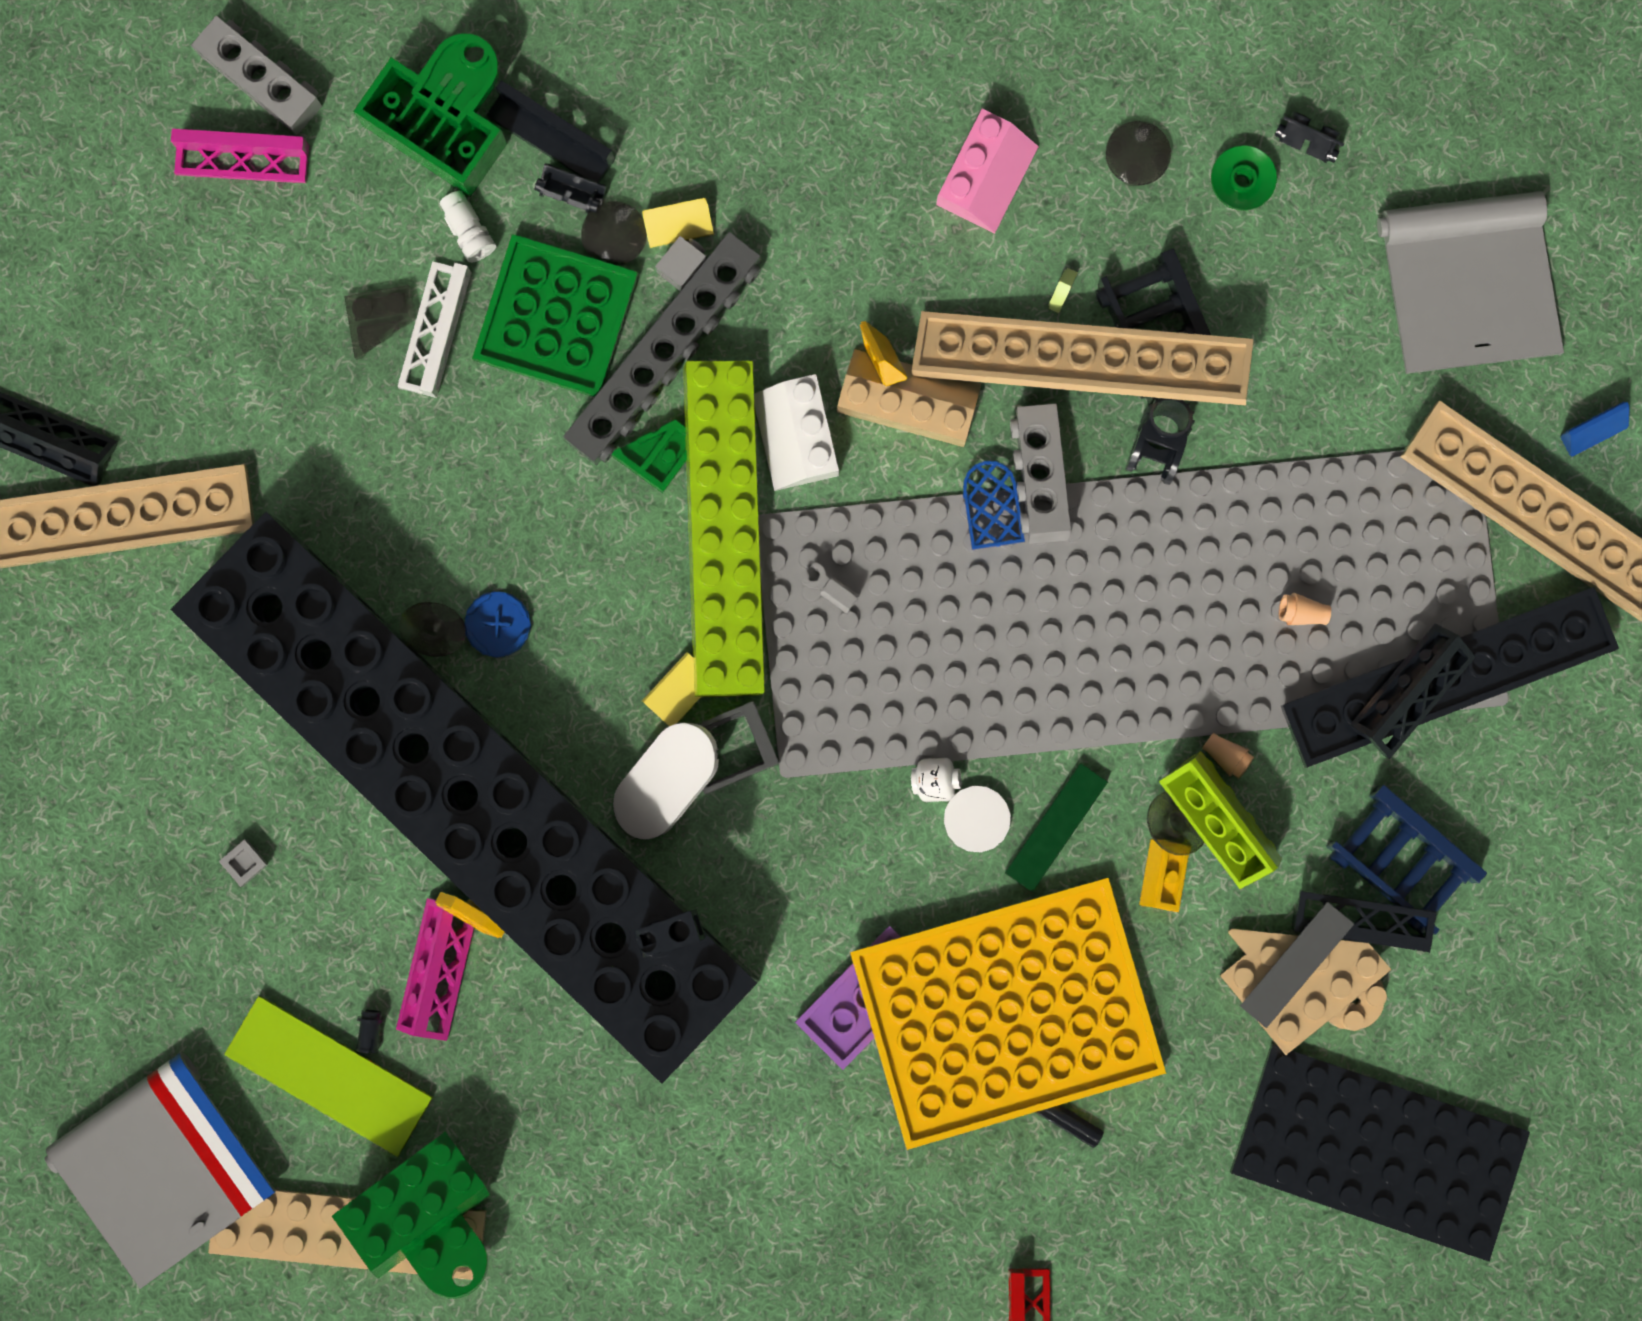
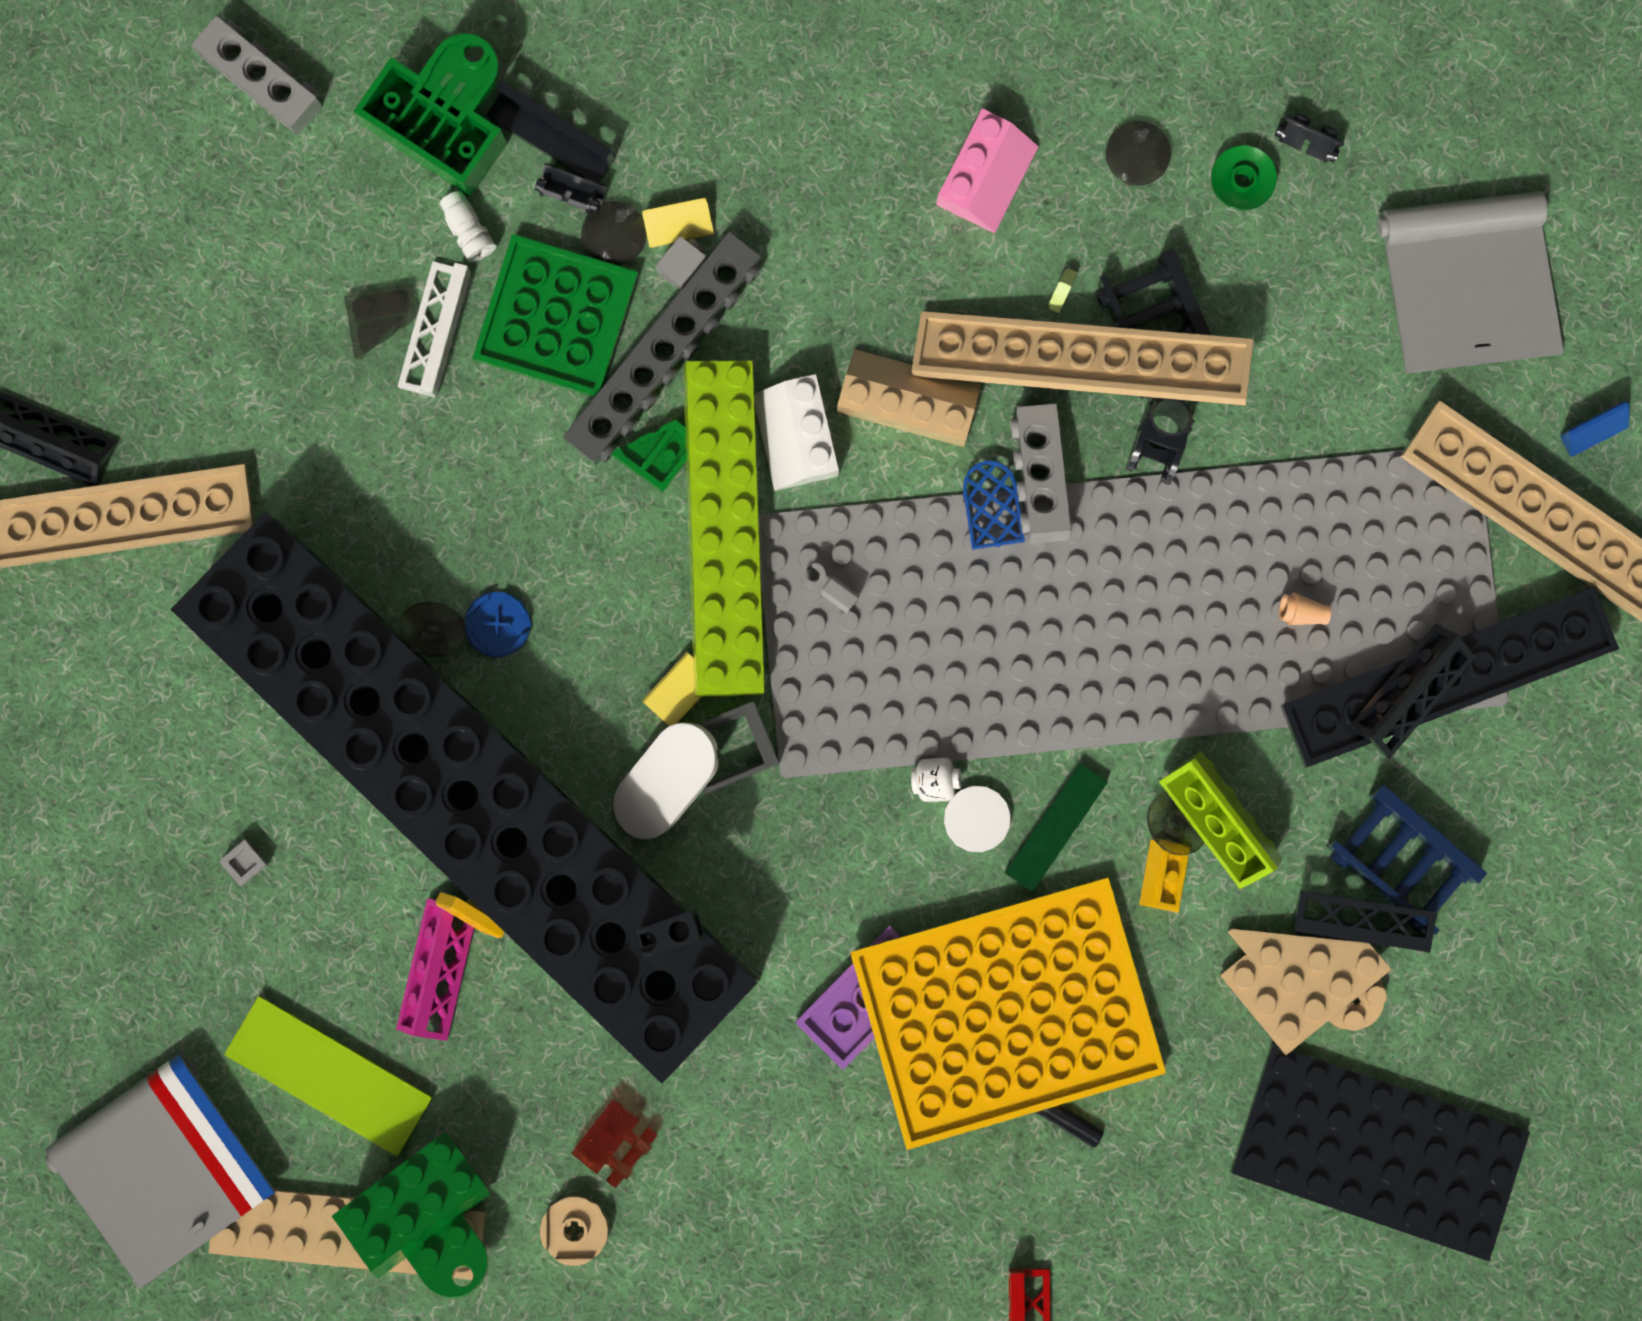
(240, 143): dark pink fence -> none
(369, 1031): black pin -> none
(560, 1244): none -> tan plate
(606, 1136): none -> clear red plate
(882, 355): yellow slope -> none
(1229, 755): light nougat cone -> none
(1297, 965): dark grey tile -> none

